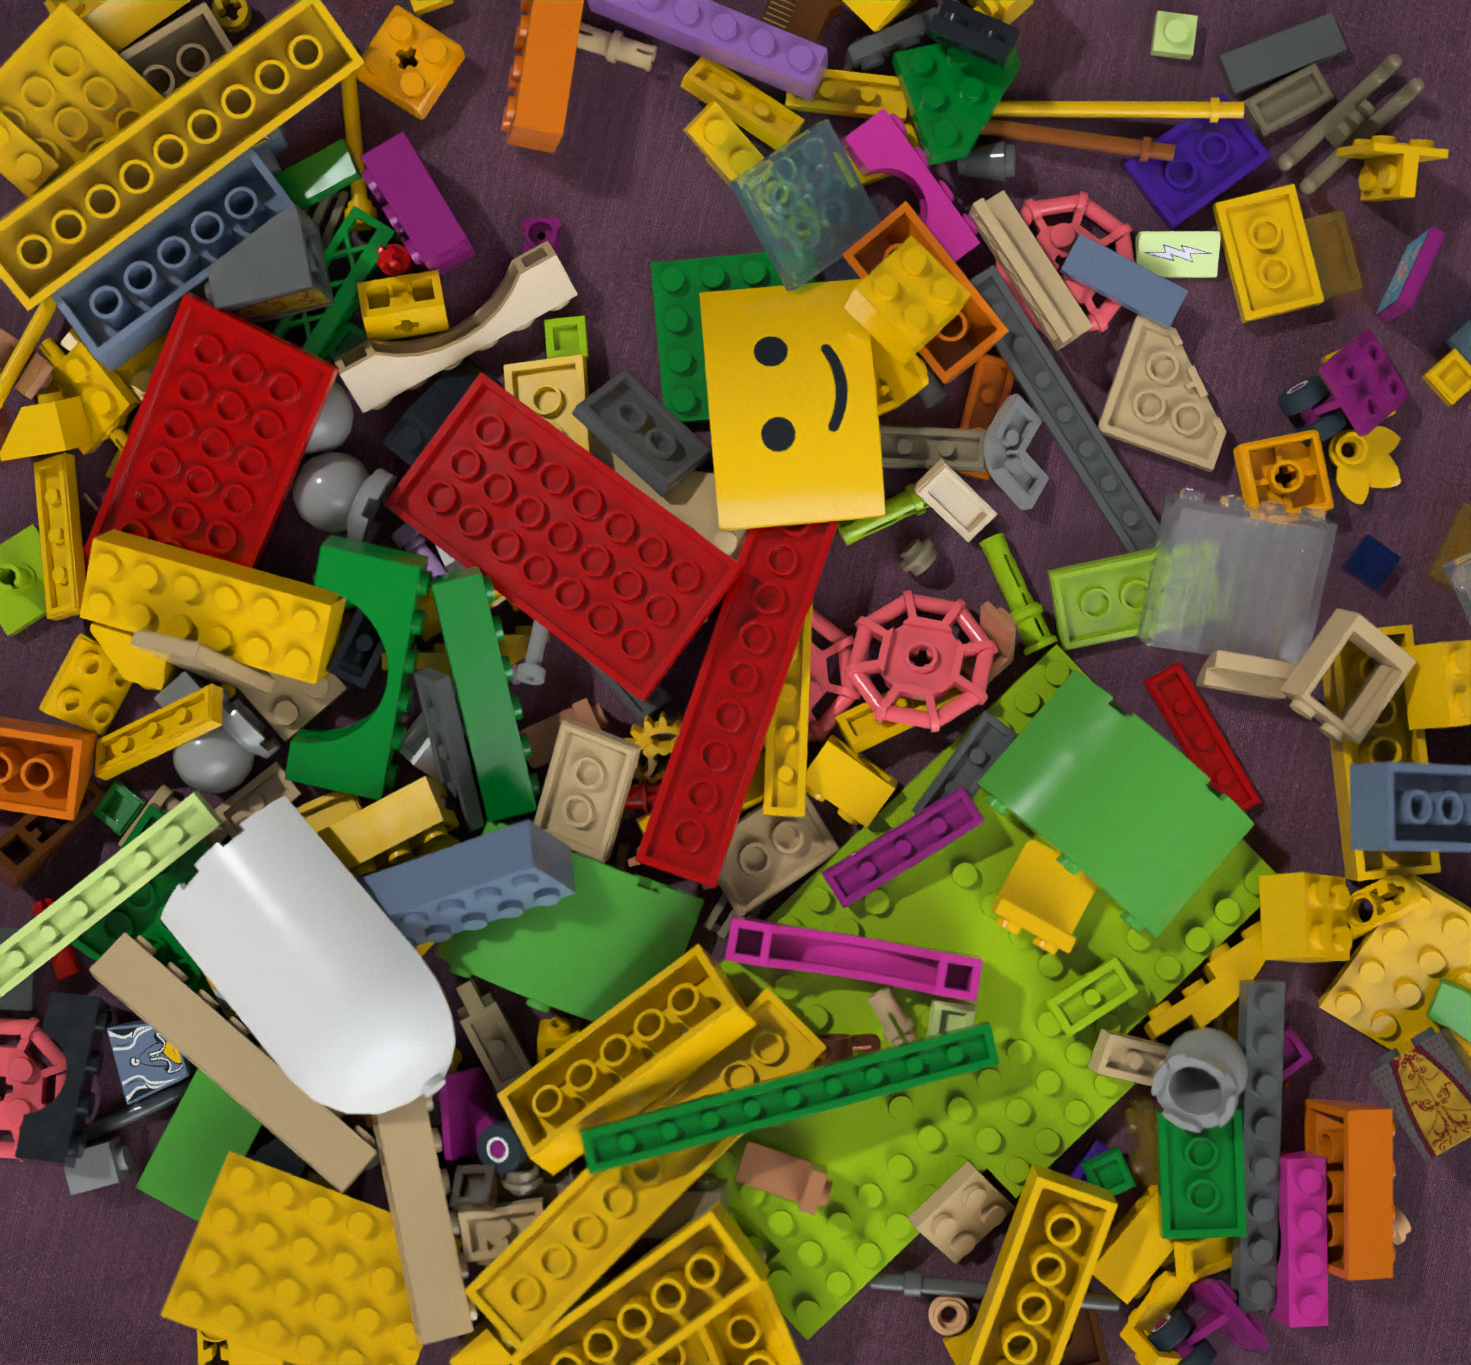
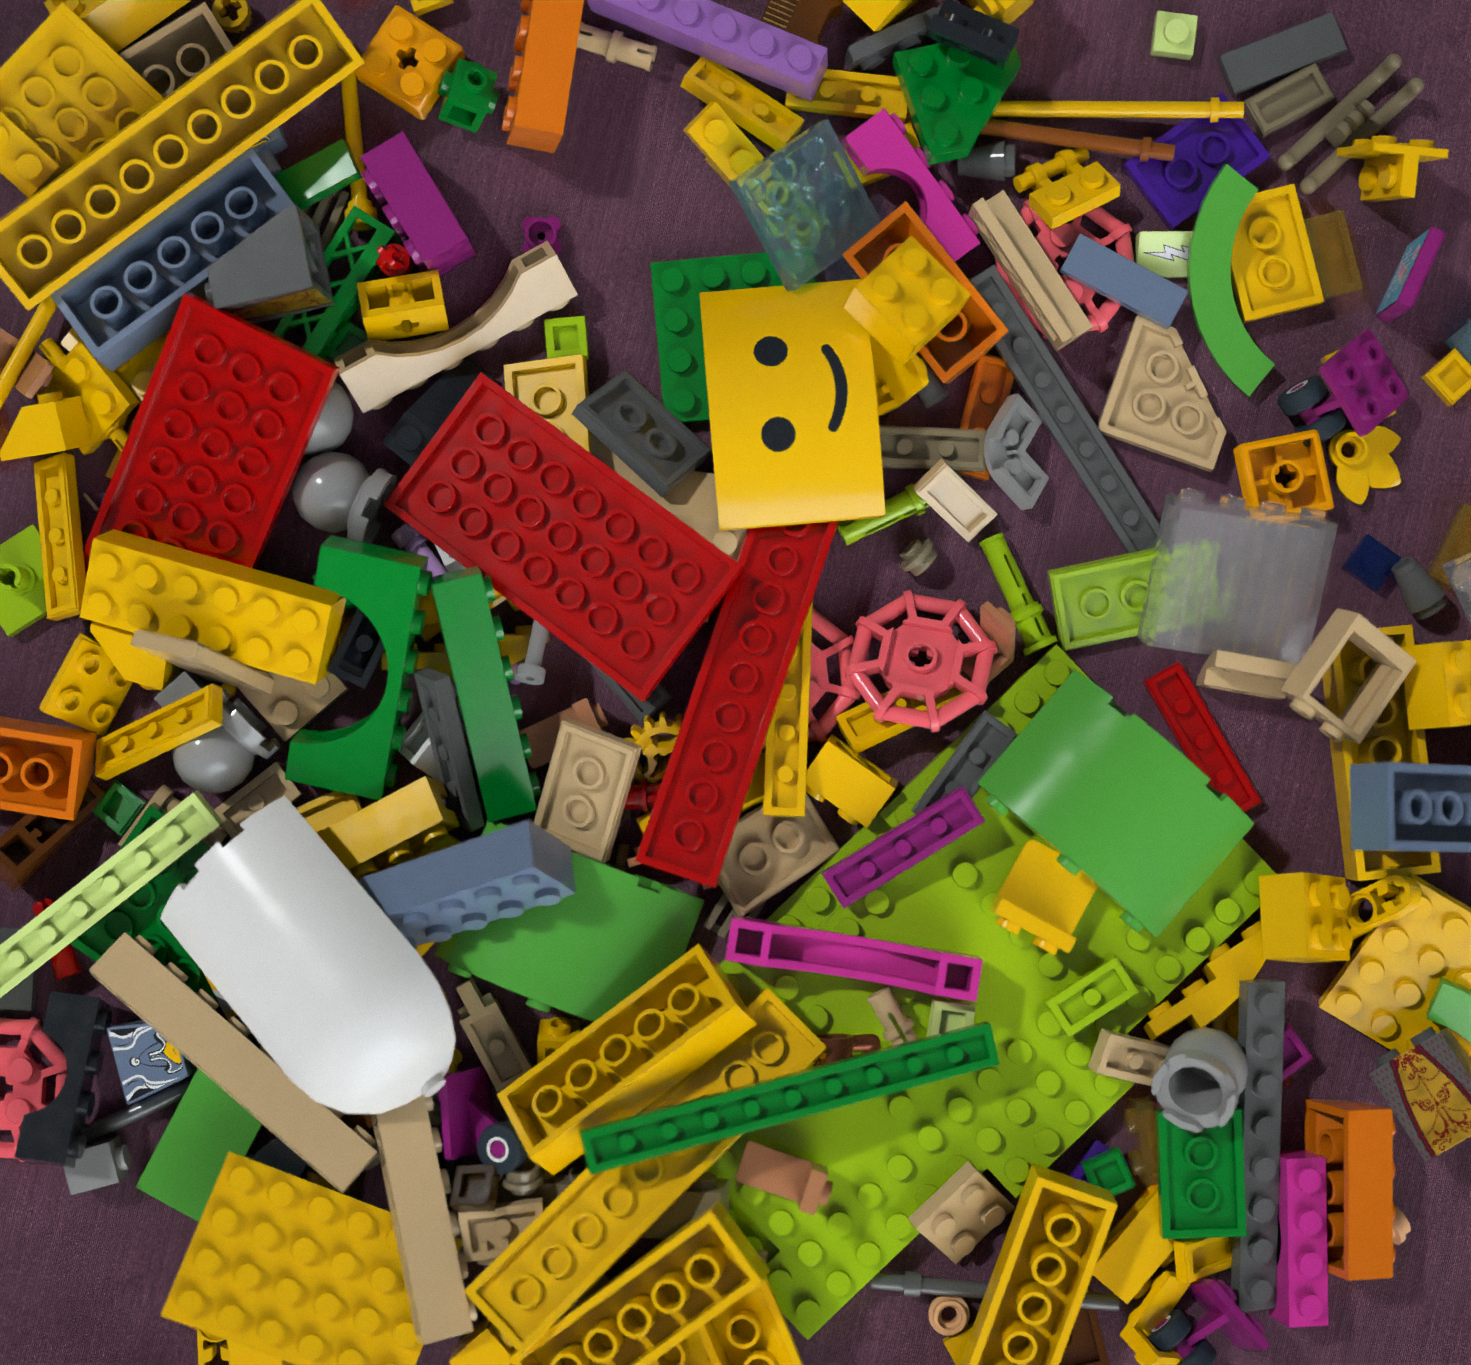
(467, 95): none -> green brick
(1070, 196): none -> yellow plate
(1211, 281): none -> bright green tile
(1419, 590): none -> dark grey cone

